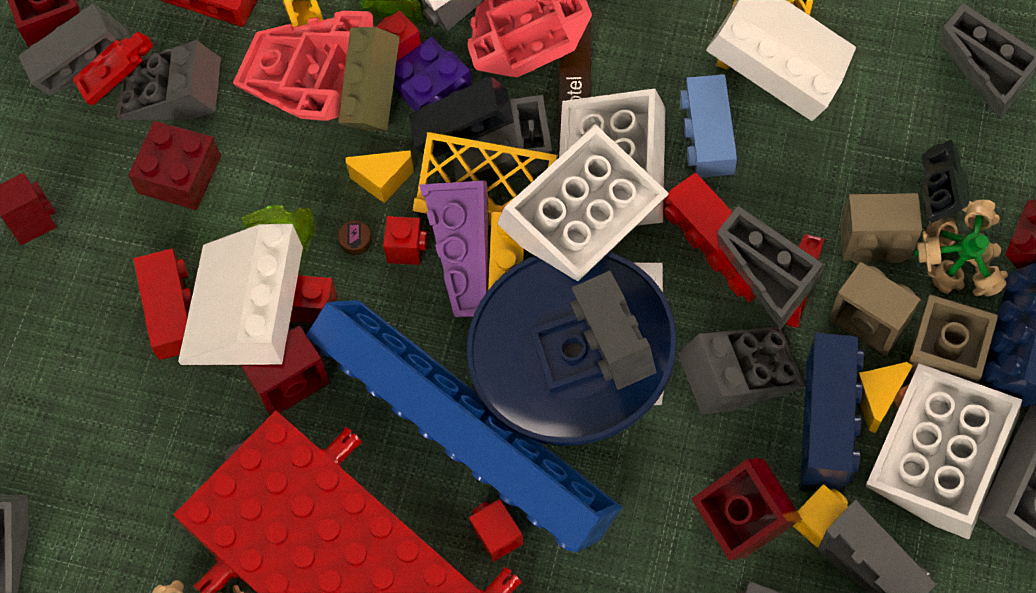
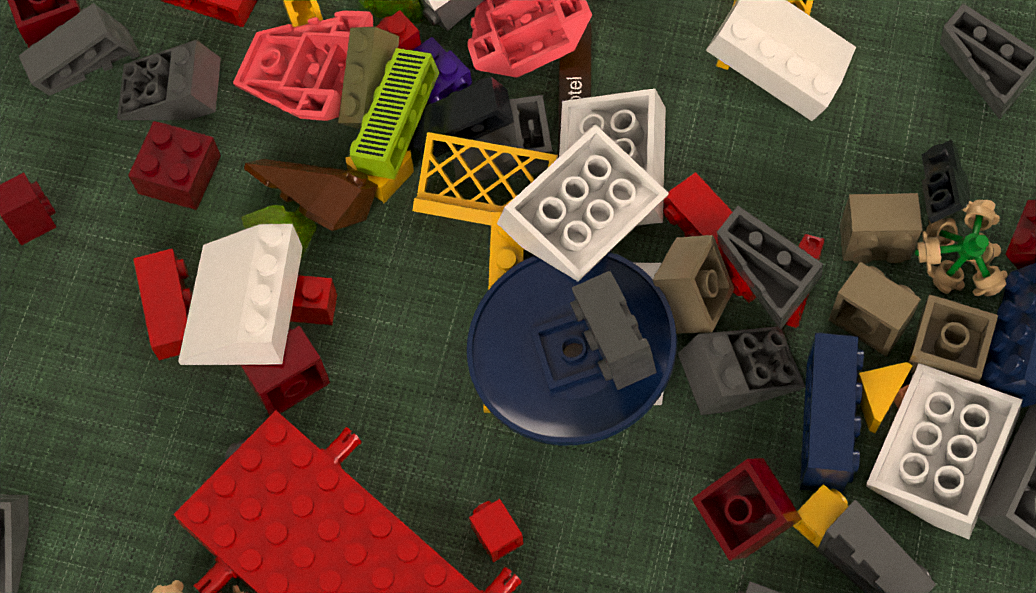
(111, 67): red hinge -> none
(324, 194): none -> reddish brown wedge
(354, 237): reddish brown tile -> none
(394, 113): none -> lime brick
(404, 240): red brick -> none
(457, 419): blue brick -> none
(461, 232): medium lavender wing -> none
(694, 283): none -> dark tan brick
(708, 126): medium blue brick -> none

